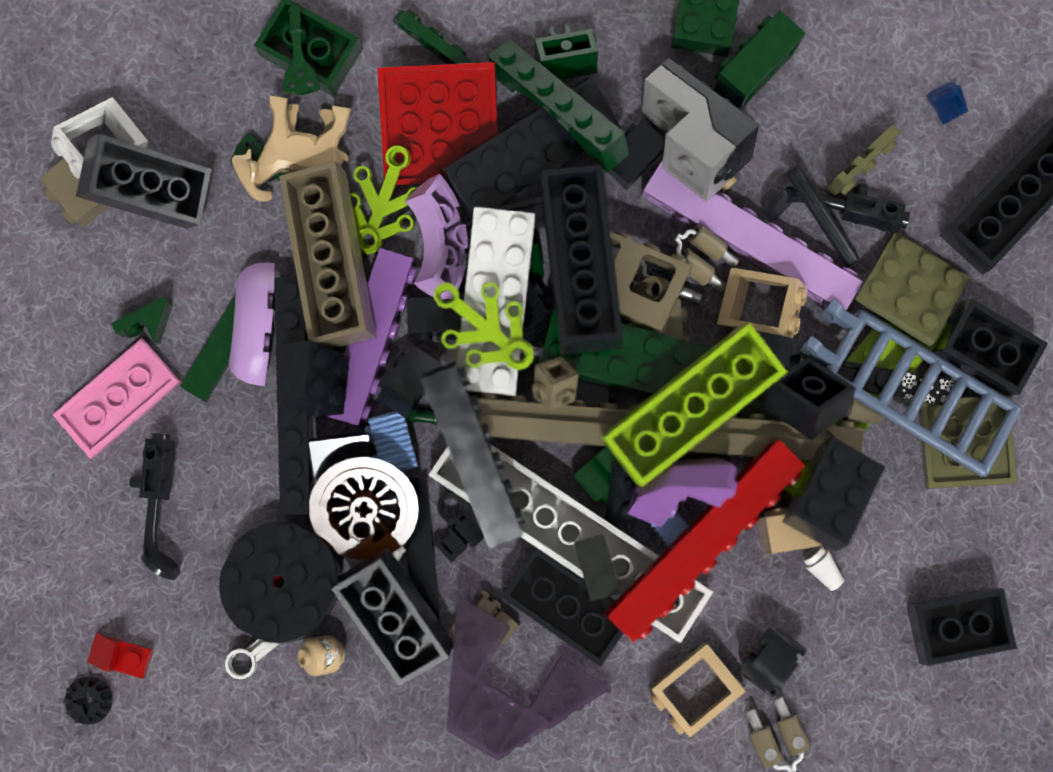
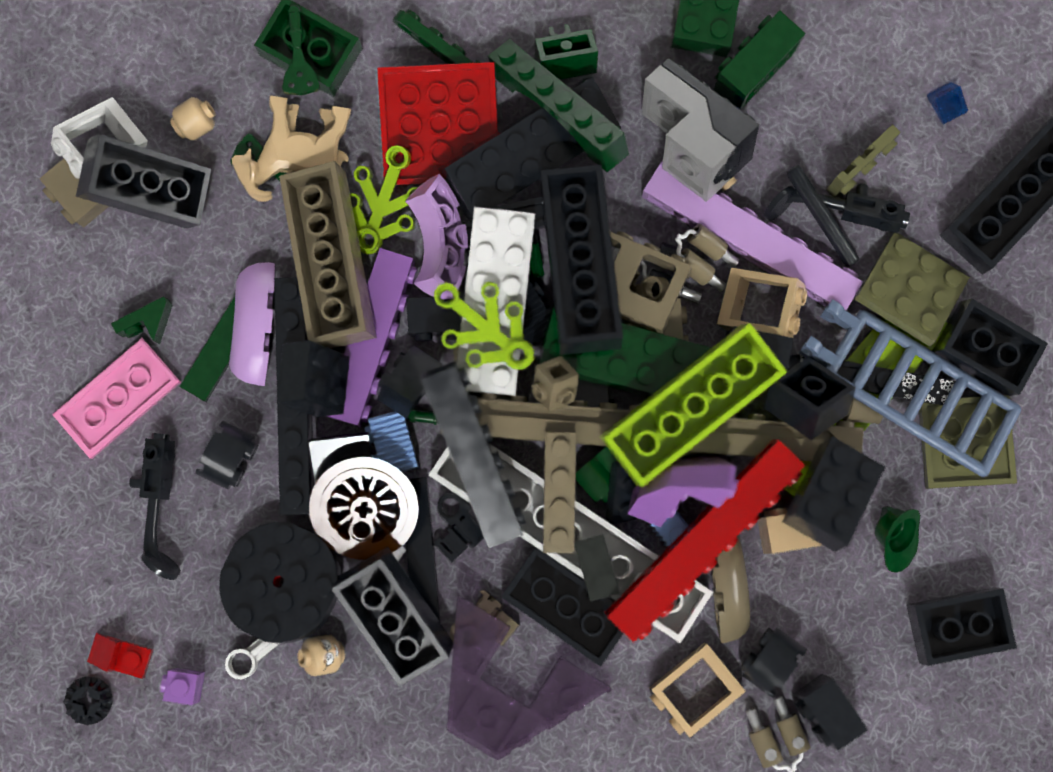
(182, 686): none -> medium lavender brick
(193, 118): none -> tan head
(226, 456): none -> black brick
(559, 491): none -> dark tan plate
(644, 149): black brick -> none
(731, 594): none -> dark tan brick
(823, 567): white cone -> none
(830, 712): none -> black brick
(899, 536): none -> dark green piece

